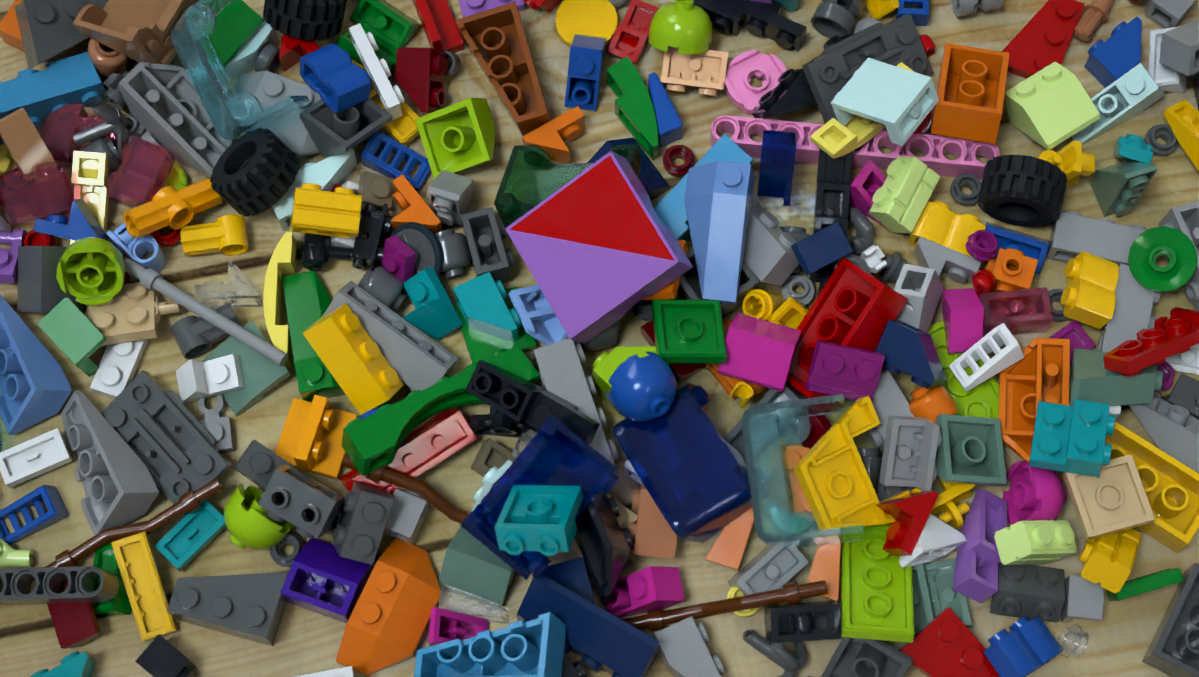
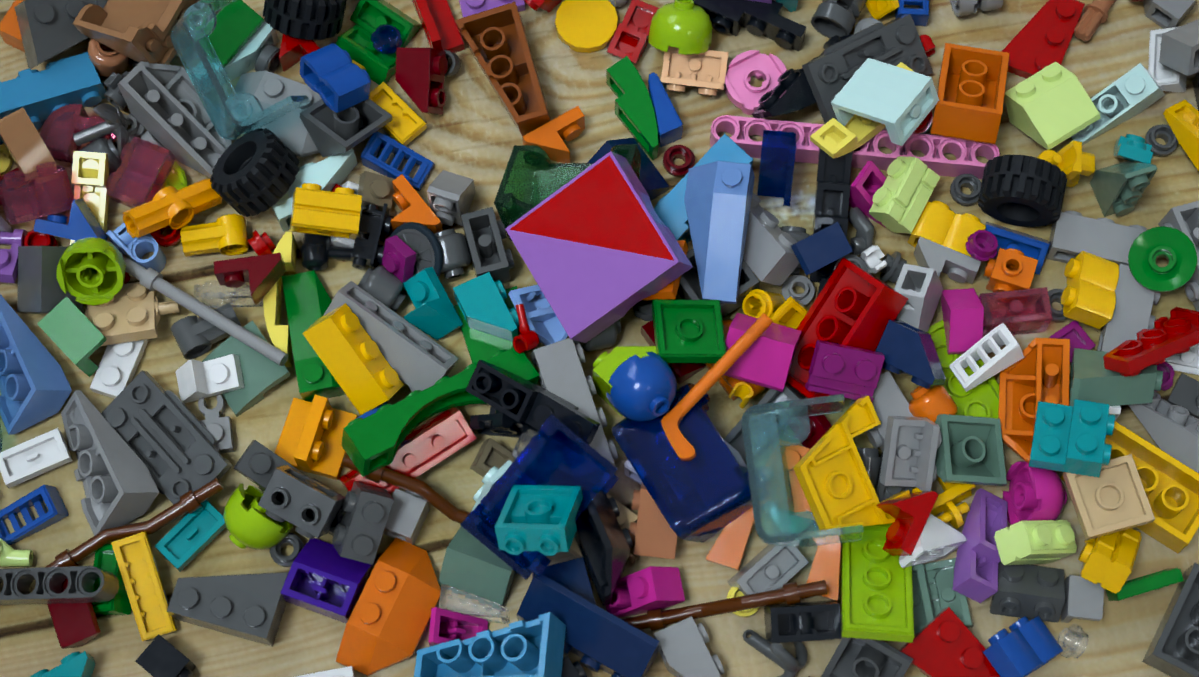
(259, 271): none -> dark red slope
(261, 243): none -> red plate
(378, 70): white plate -> none
(386, 39): none -> clear blue plate
(458, 136): lime slope -> none
(527, 339): none -> red hand
(585, 72): blue slope -> none
(671, 420): none -> orange piece
(983, 281): red arm -> none
(1117, 54): blue slope -> none

